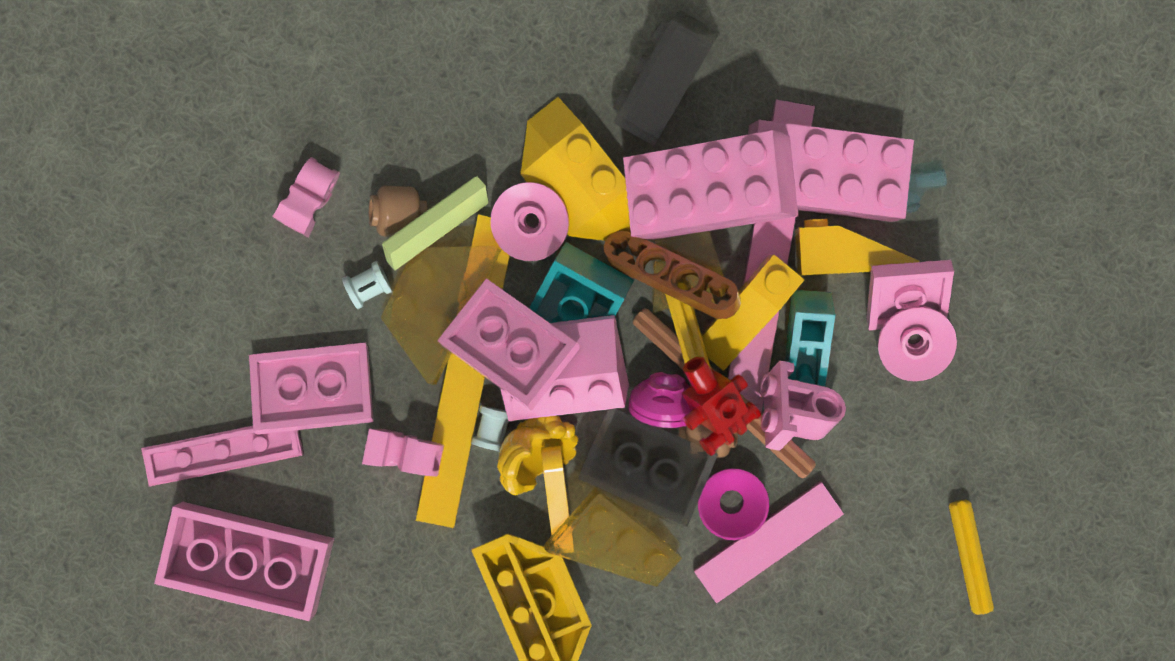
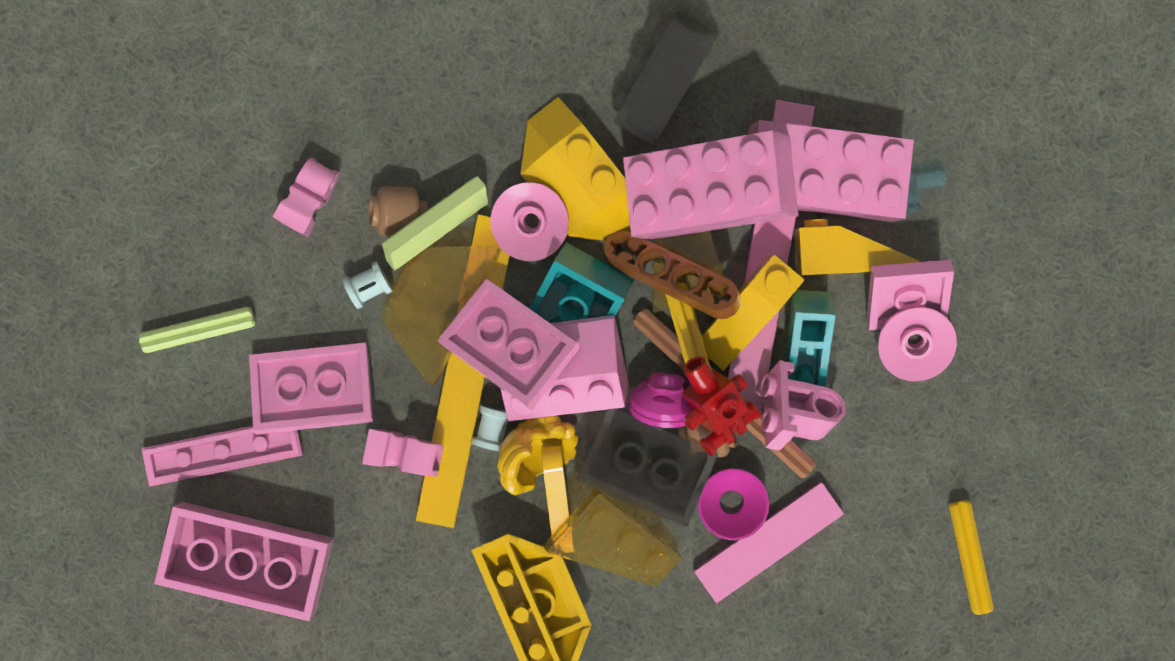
(197, 329): none -> yellowish green axle

